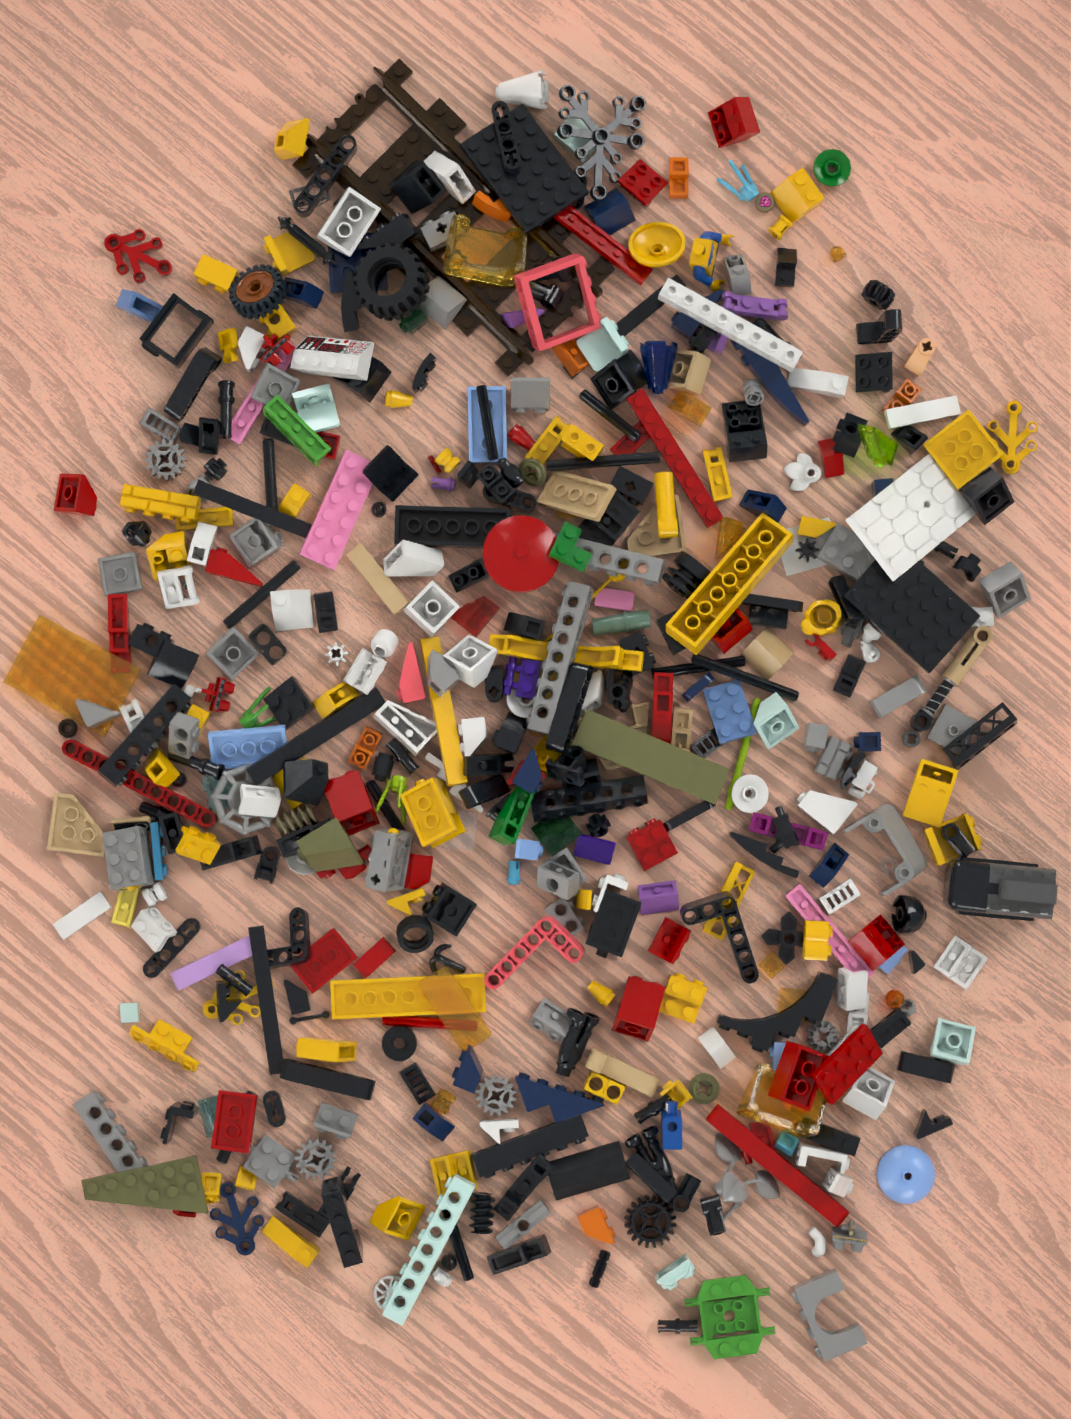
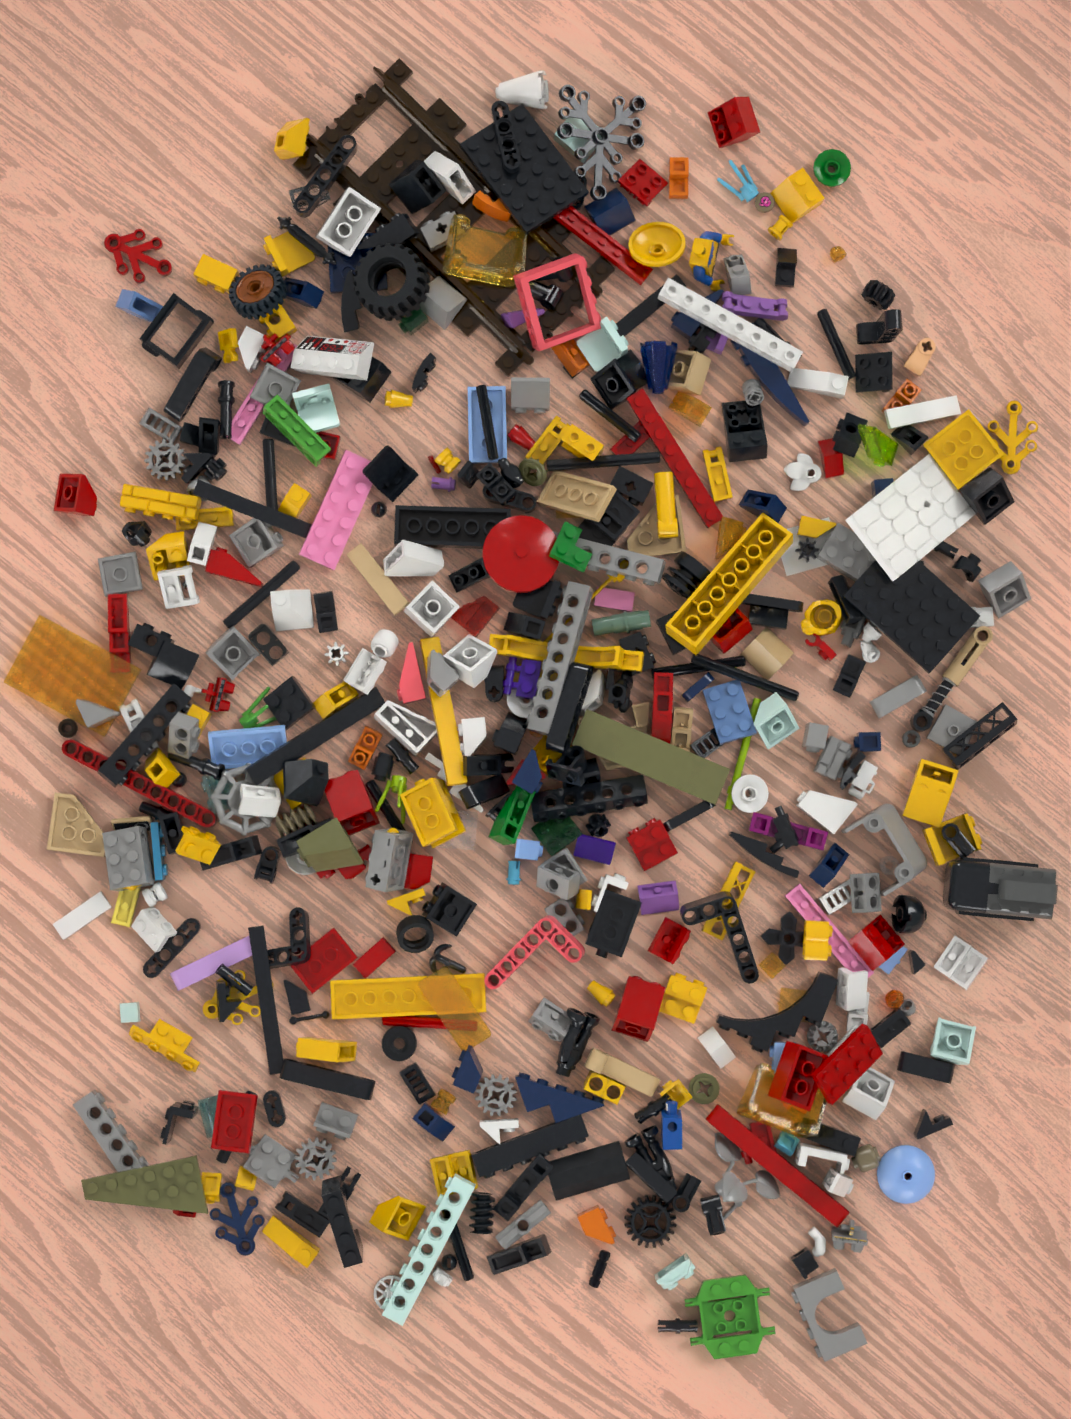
(199, 461): none -> black slope
(539, 601): none -> black bracket
(804, 1262): none -> black panel
(836, 343): none -> black axle
(865, 892): none -> light grey brick
(866, 1158): none -> dark tan head

